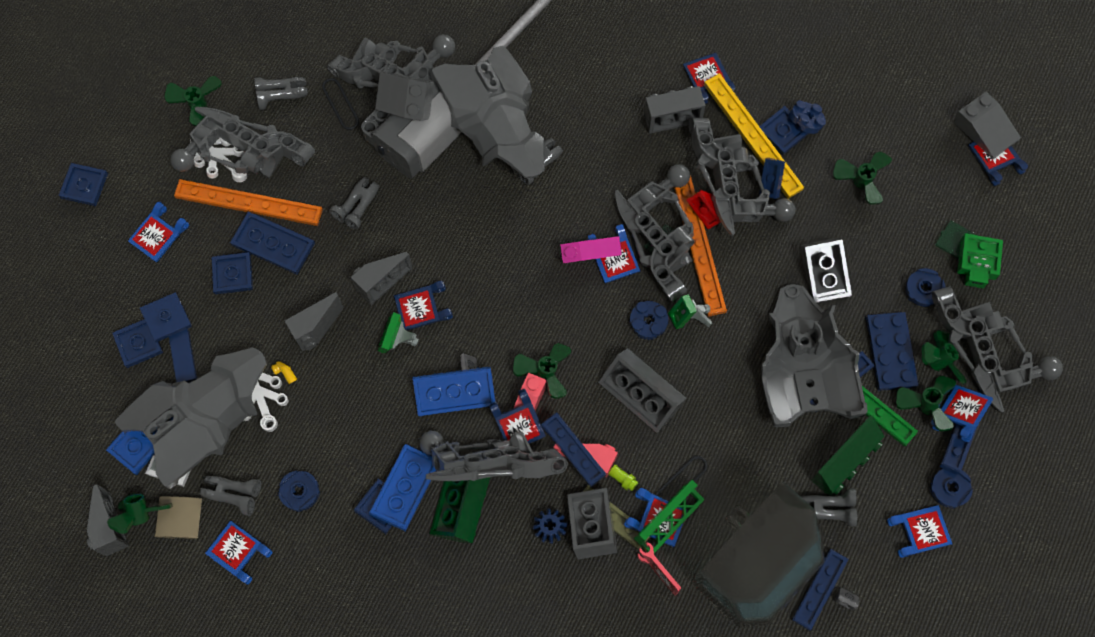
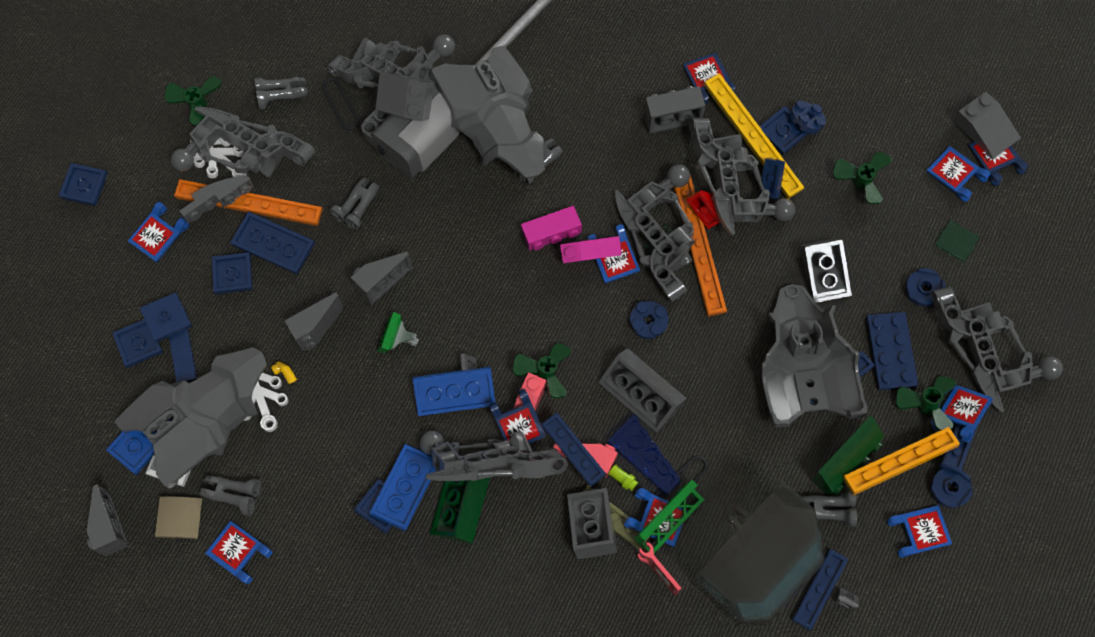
(135, 513): dark green piece -> none
(221, 192): none -> dark grey slope
(299, 502): dark blue plate -> none
(419, 306): flag -> none
(551, 228): none -> dark pink brick
(555, 522): dark blue gear -> none
(640, 451): none -> clear blue wing
(687, 309): green piece -> none
(888, 419): green tile -> none
(901, 461): none -> light orange plate
(942, 356): dark green piece -> none
(955, 170): none -> flag
(979, 259): green piece -> none

